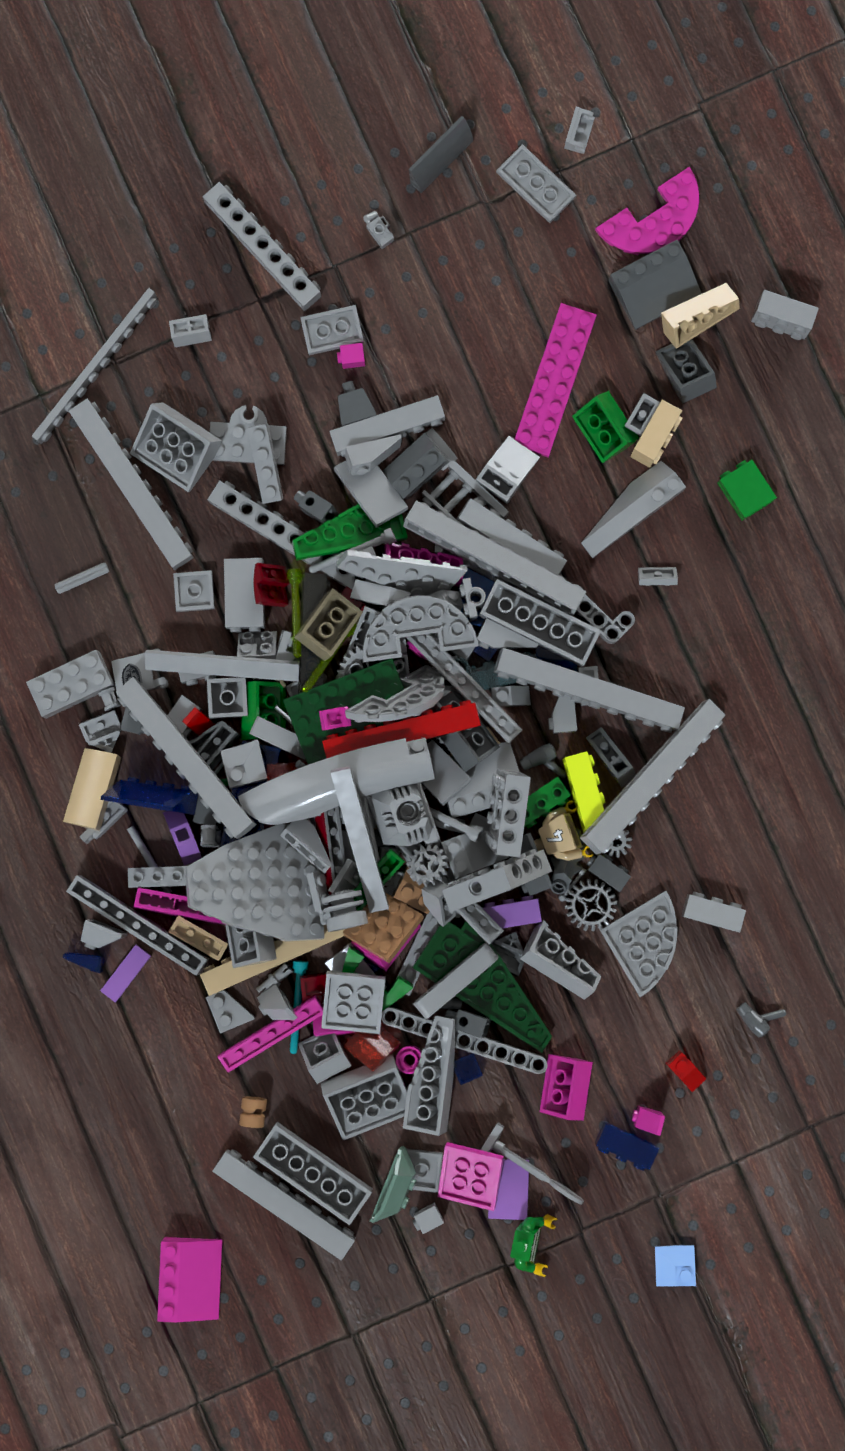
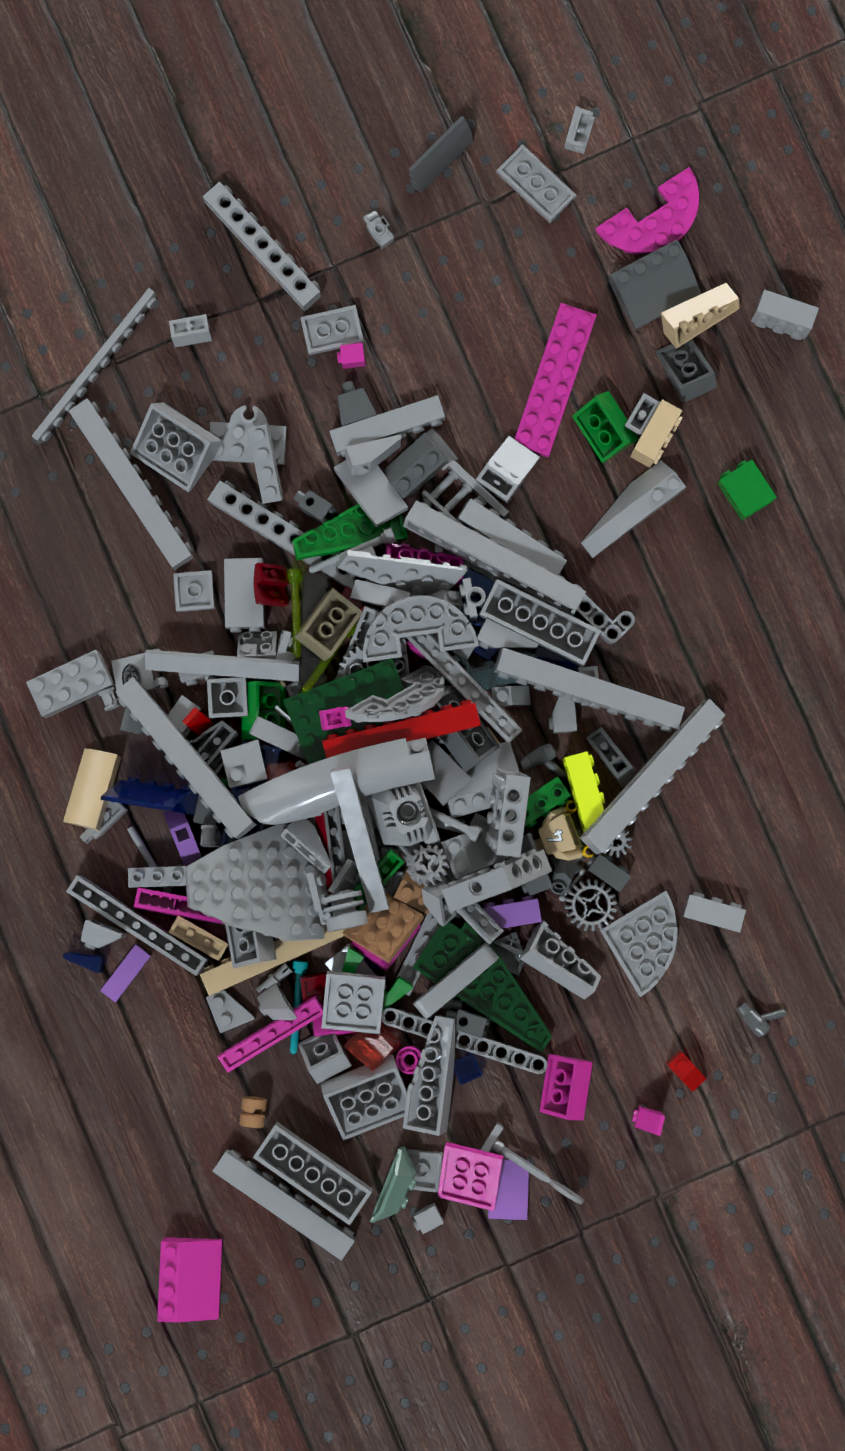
(81, 578): light grey axle -> none
(102, 730): light grey slope -> none
(526, 1243): green torso -> none
(626, 1146): clear blue brick -> none
(657, 576): light grey plate -> none
(675, 1265): light blue plate -> none

